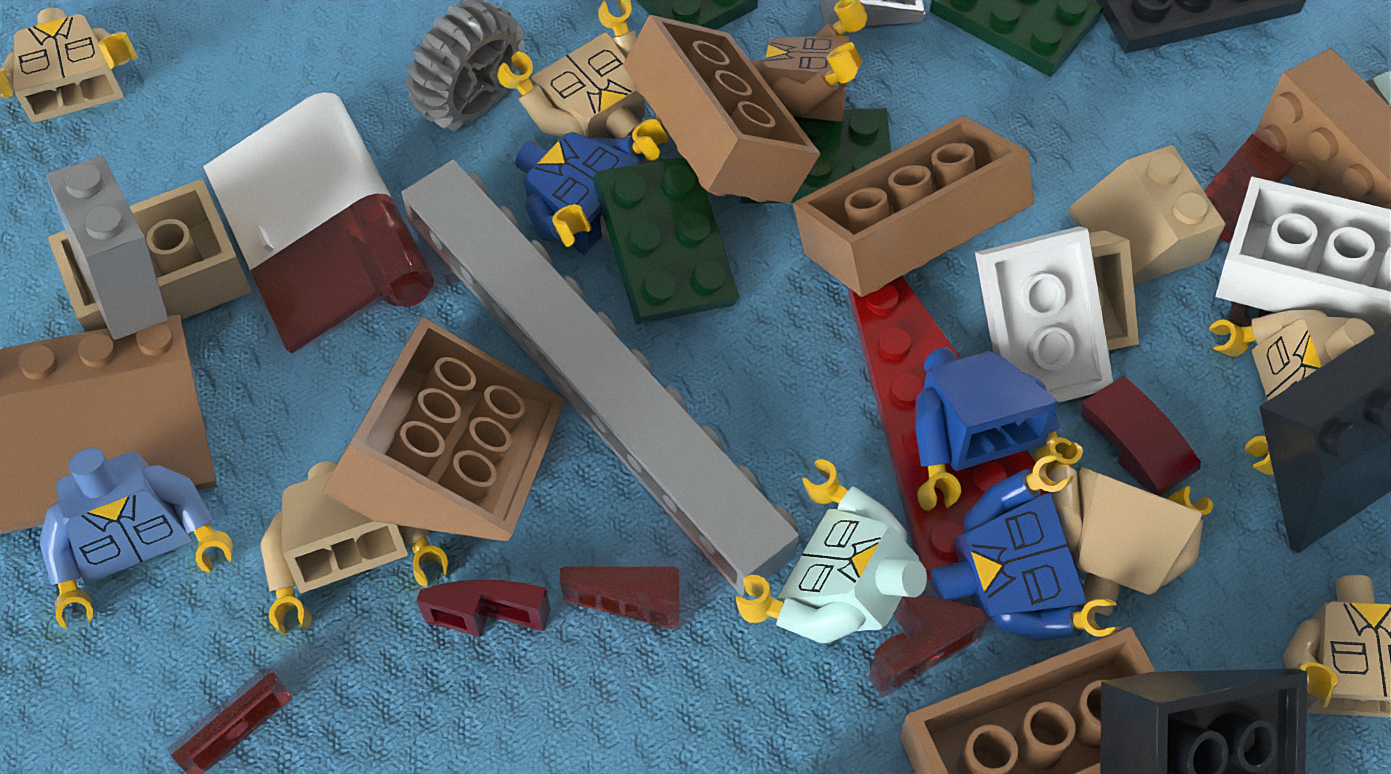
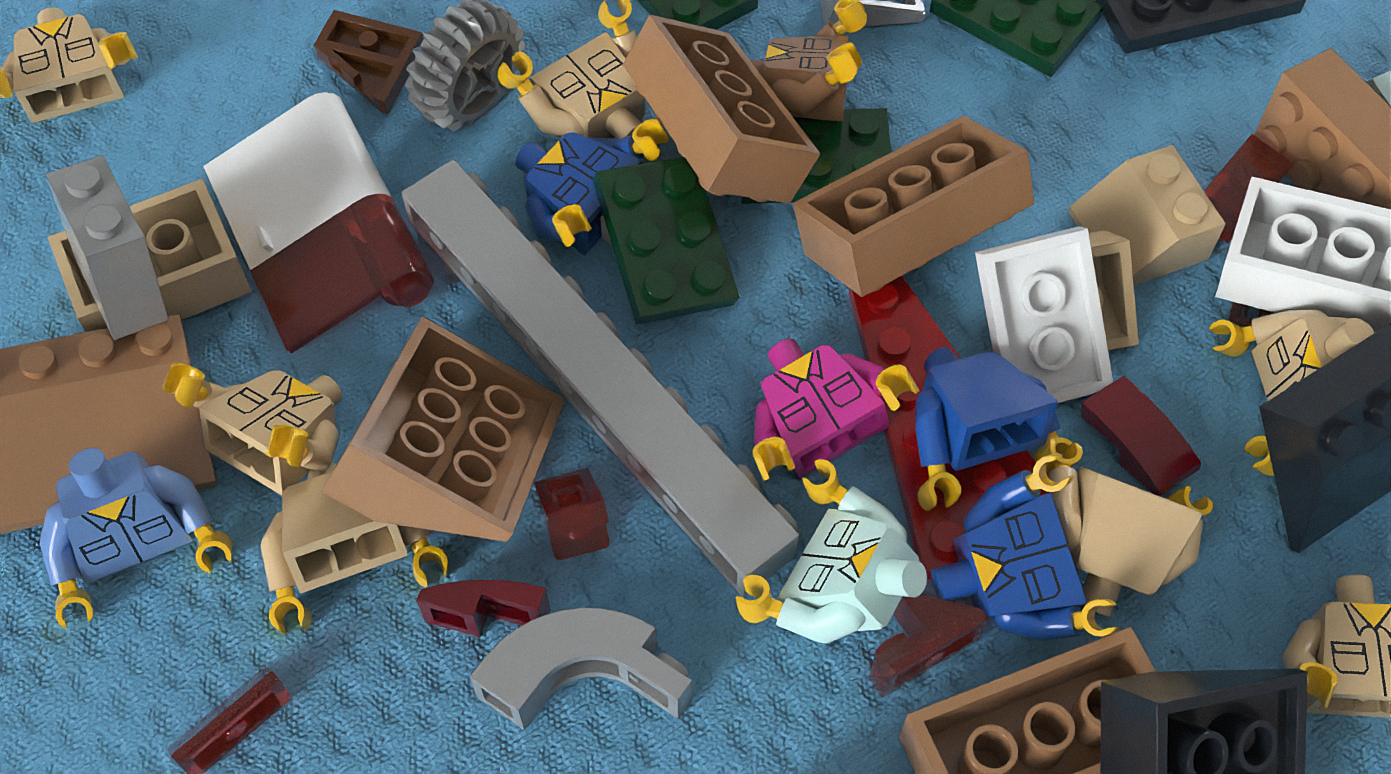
(265, 426): none -> tan torso
(368, 55): none -> reddish brown wing
(573, 513): none -> clear red slope
(576, 645): none -> light grey arch
(629, 592): clear red slope -> none
(821, 406): none -> dark pink torso

